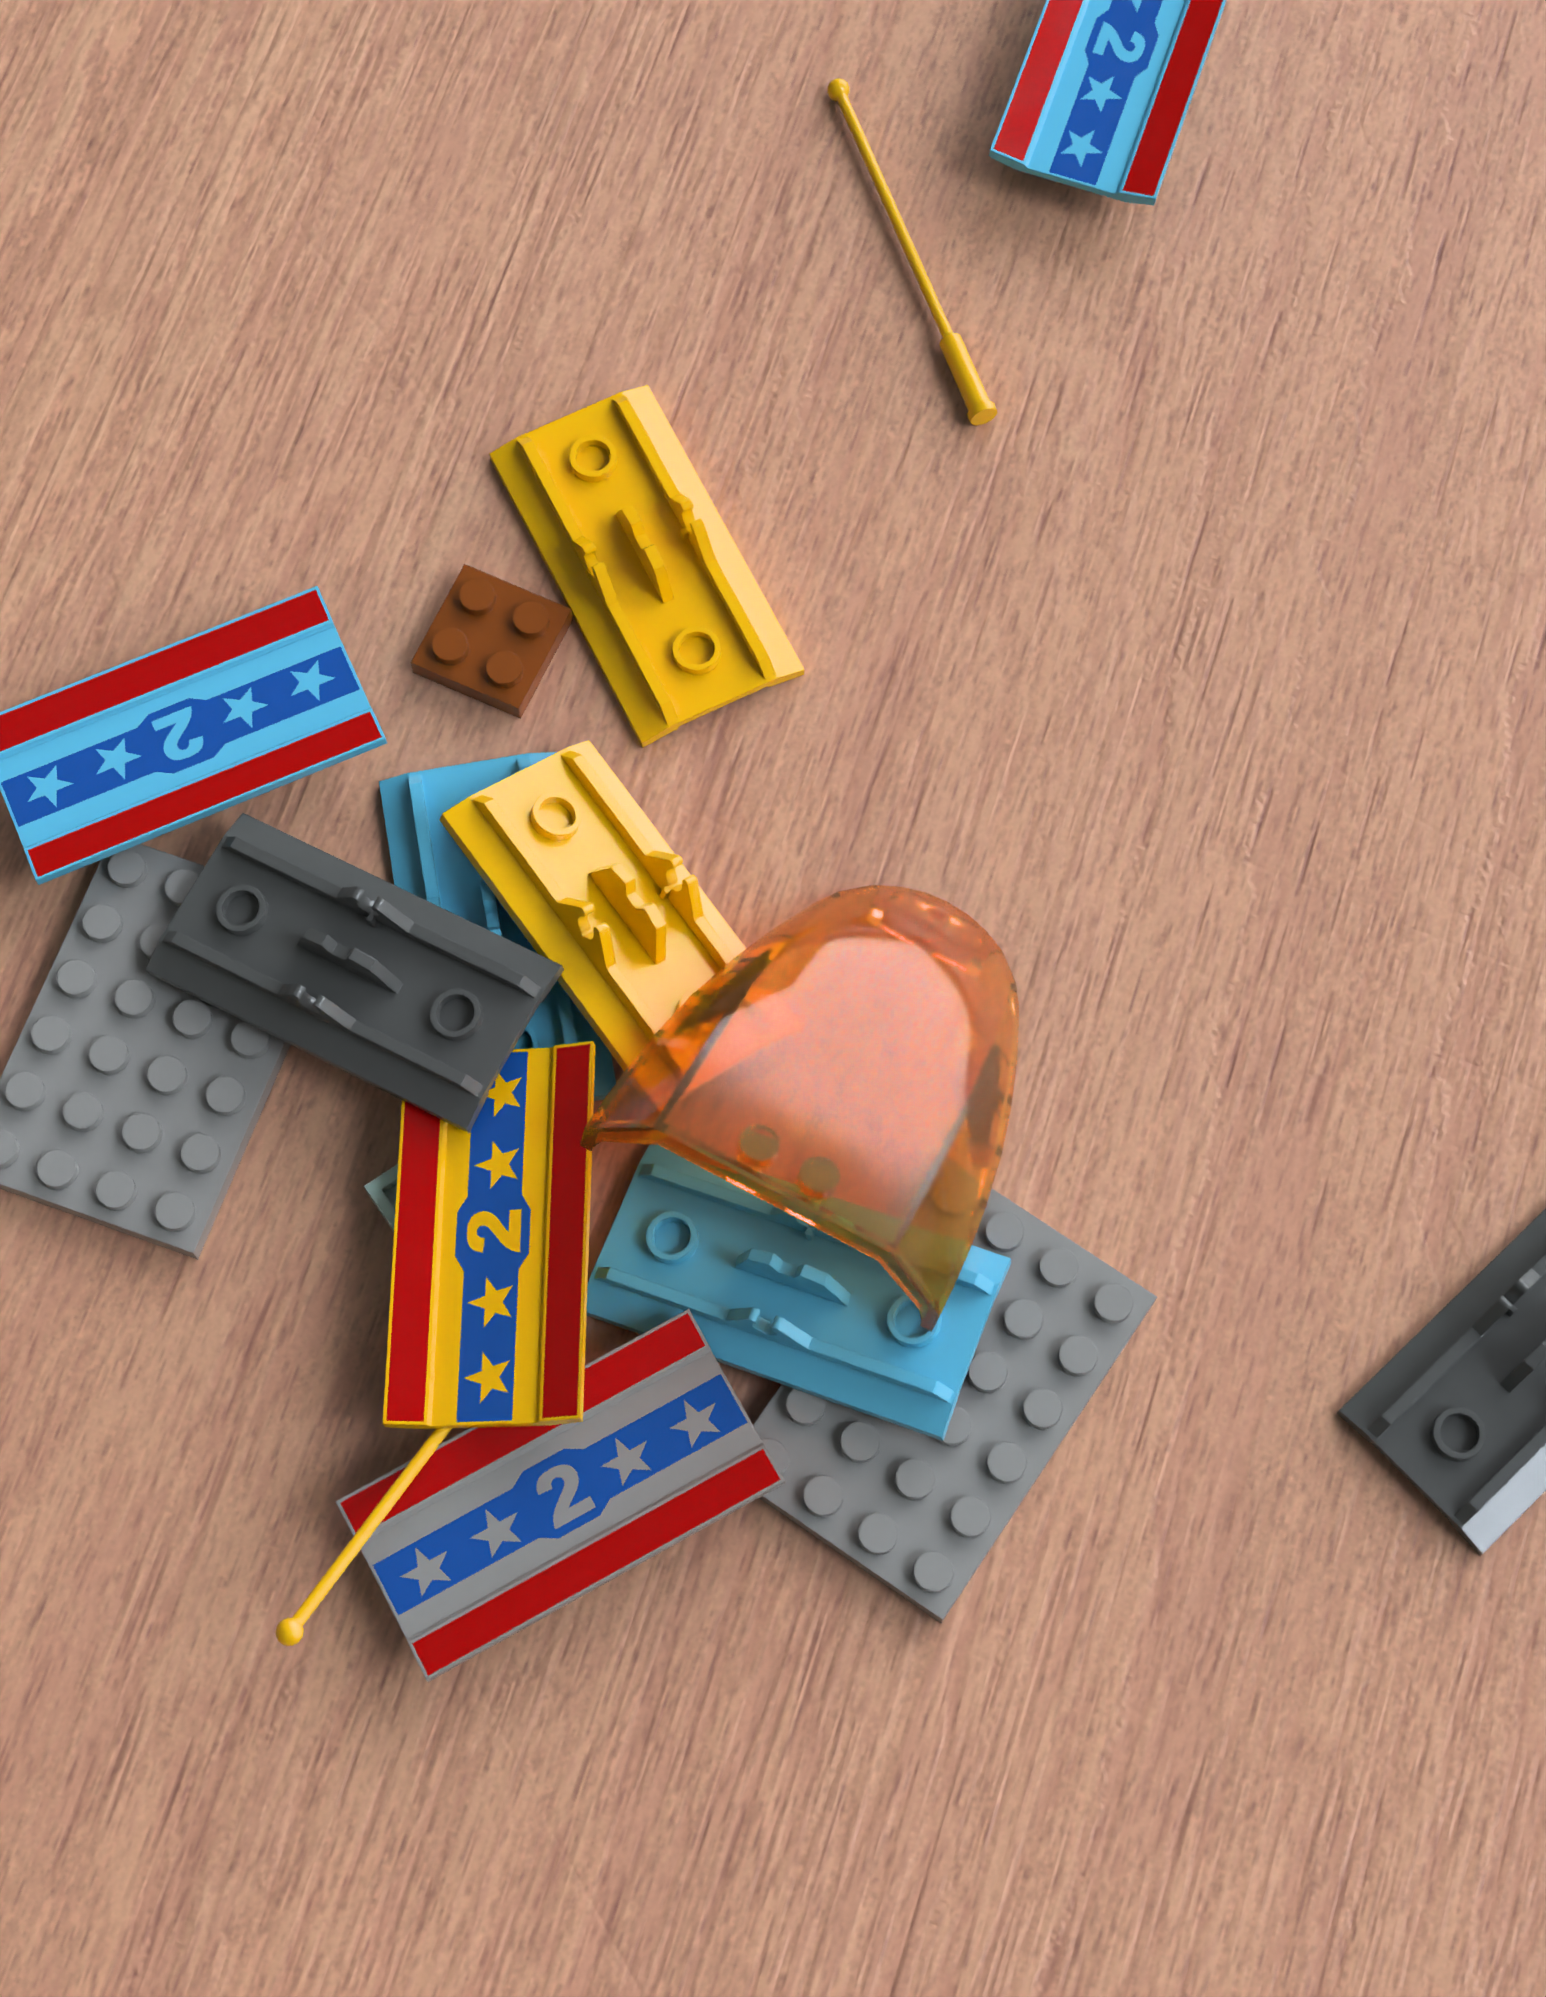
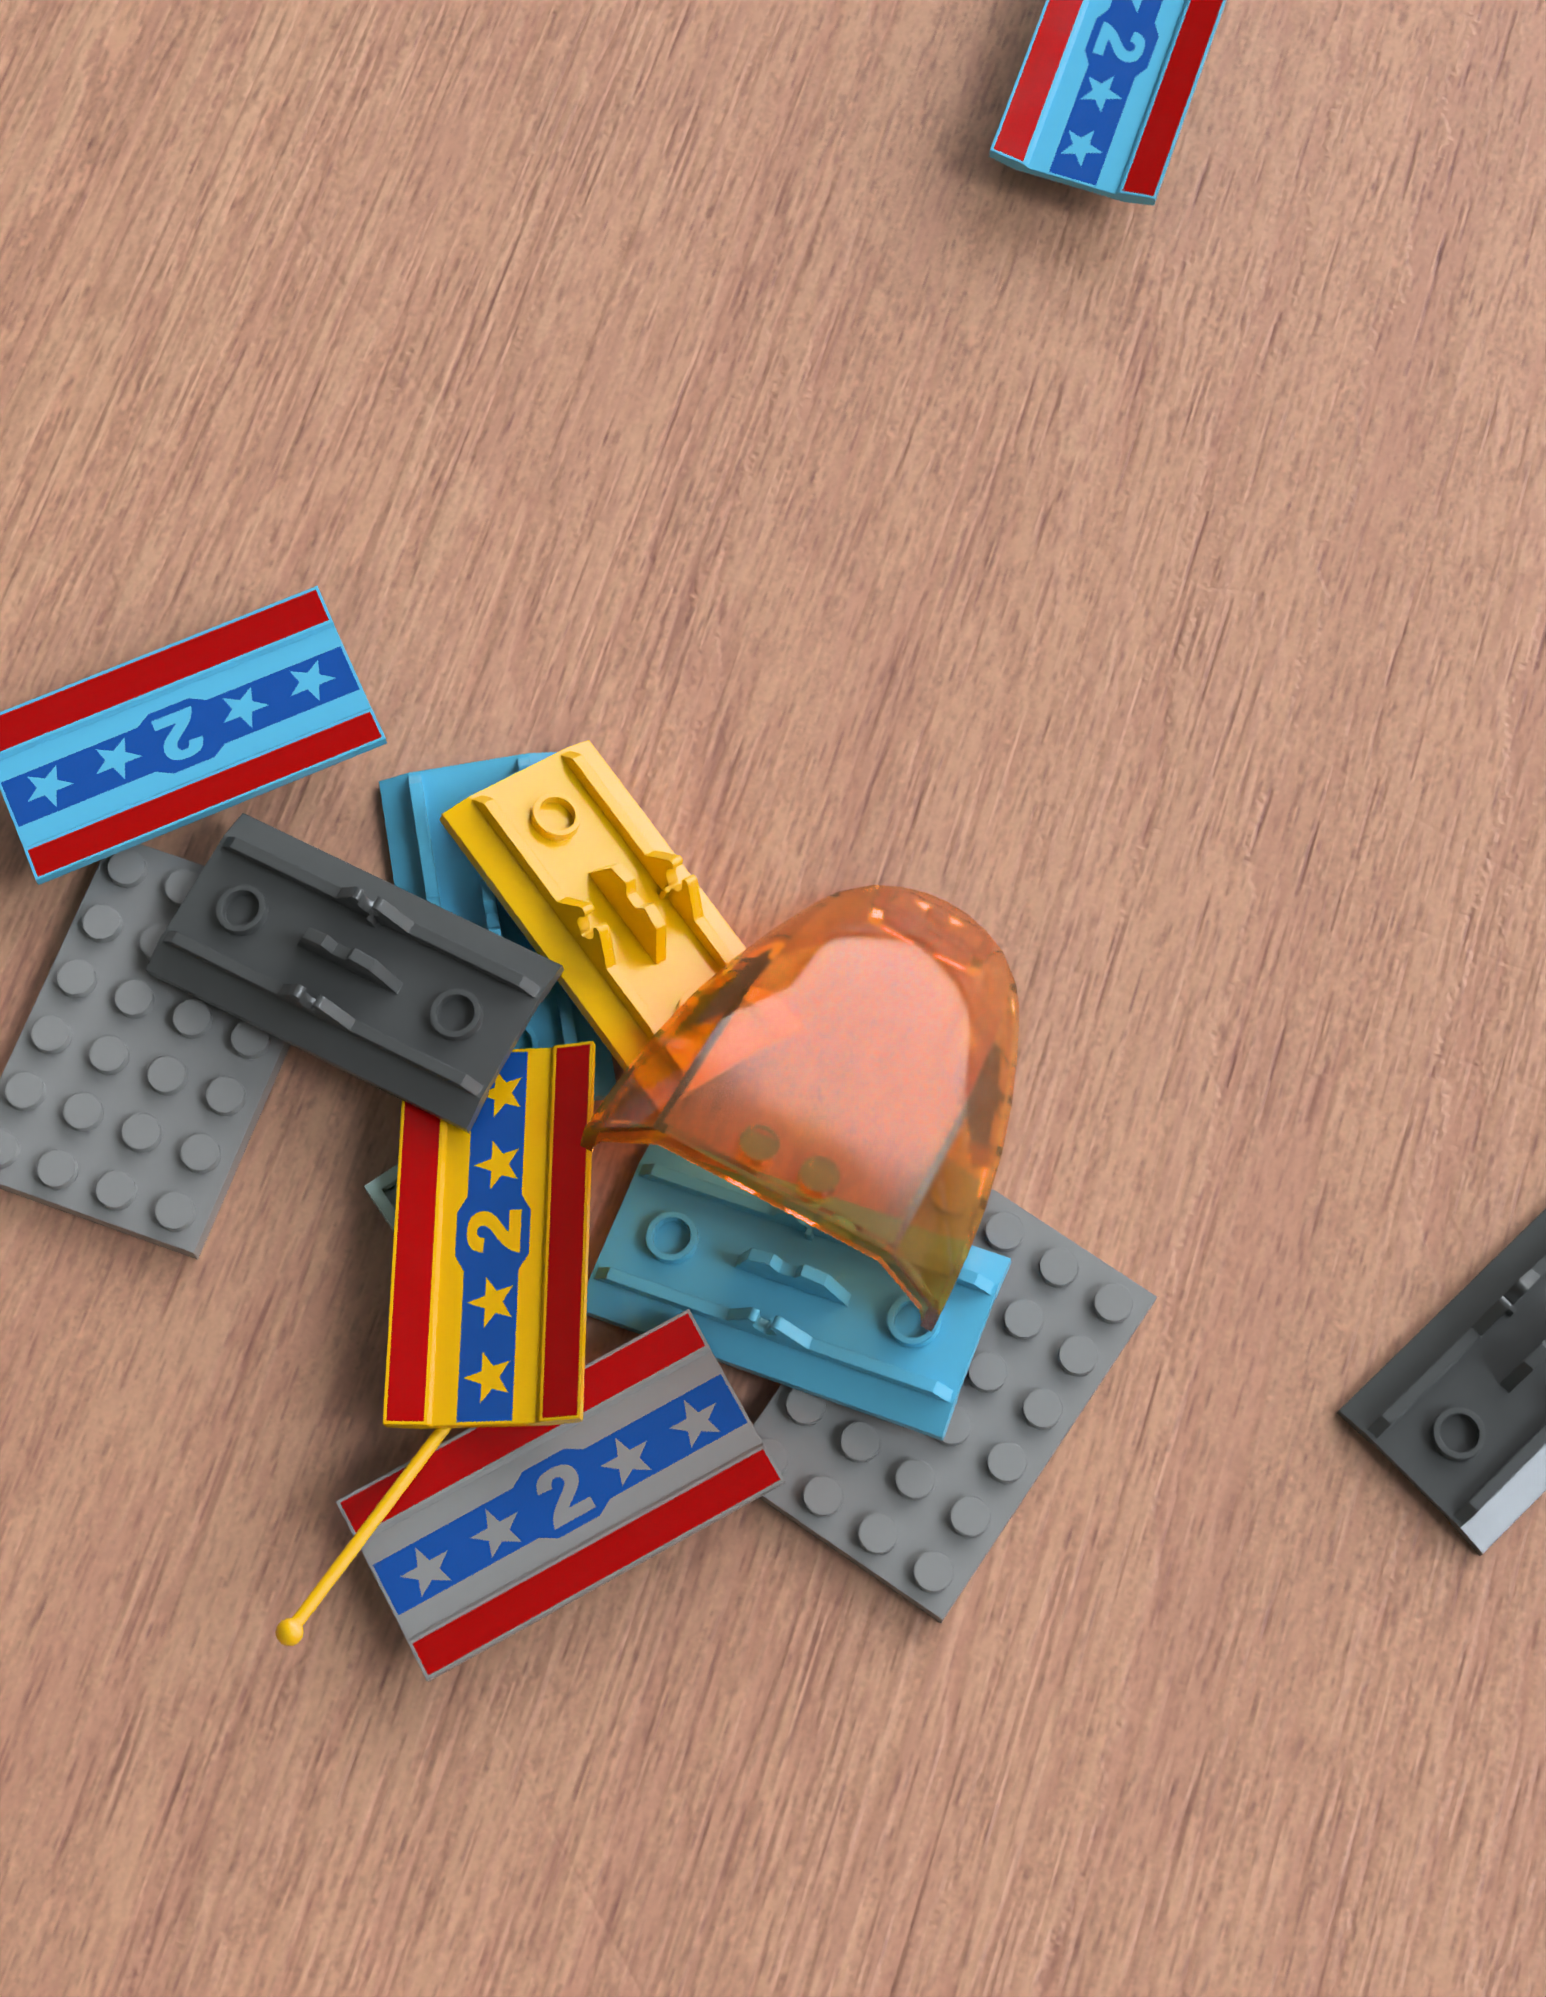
(492, 641): dark orange plate -> none
(644, 563): yellow hinge -> none
(962, 368): yellow piece -> none

